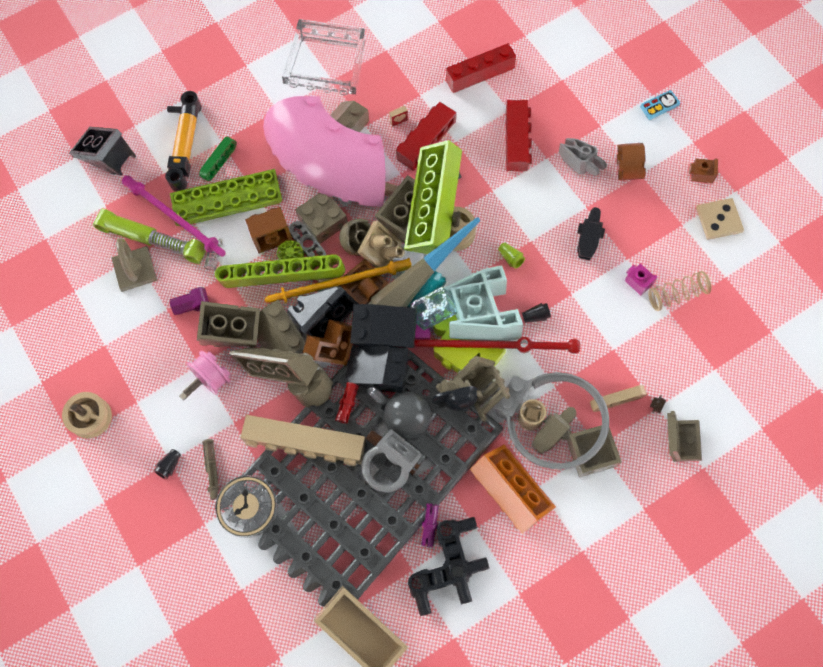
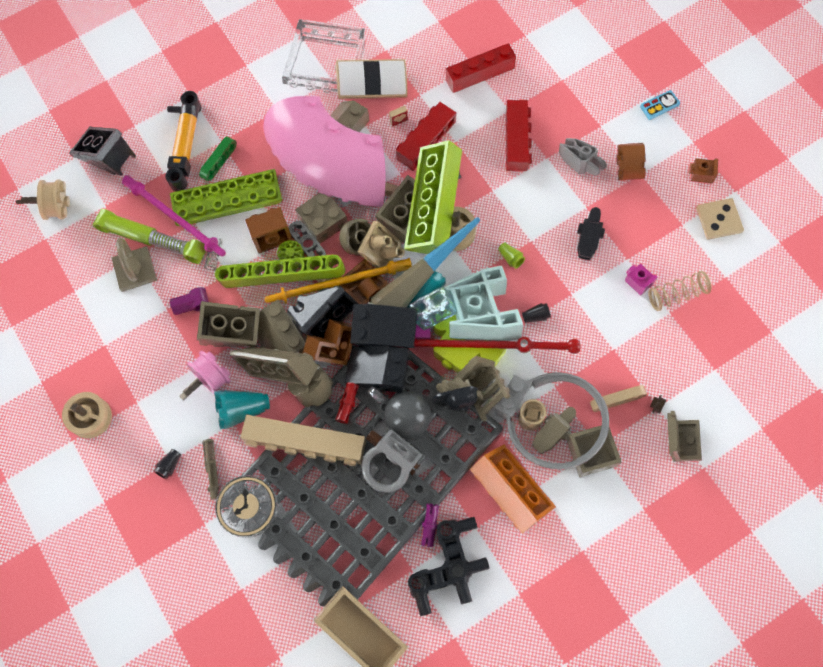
(50, 199): none -> tan wheel
(235, 405): none -> teal cone
(371, 78): none -> white slope

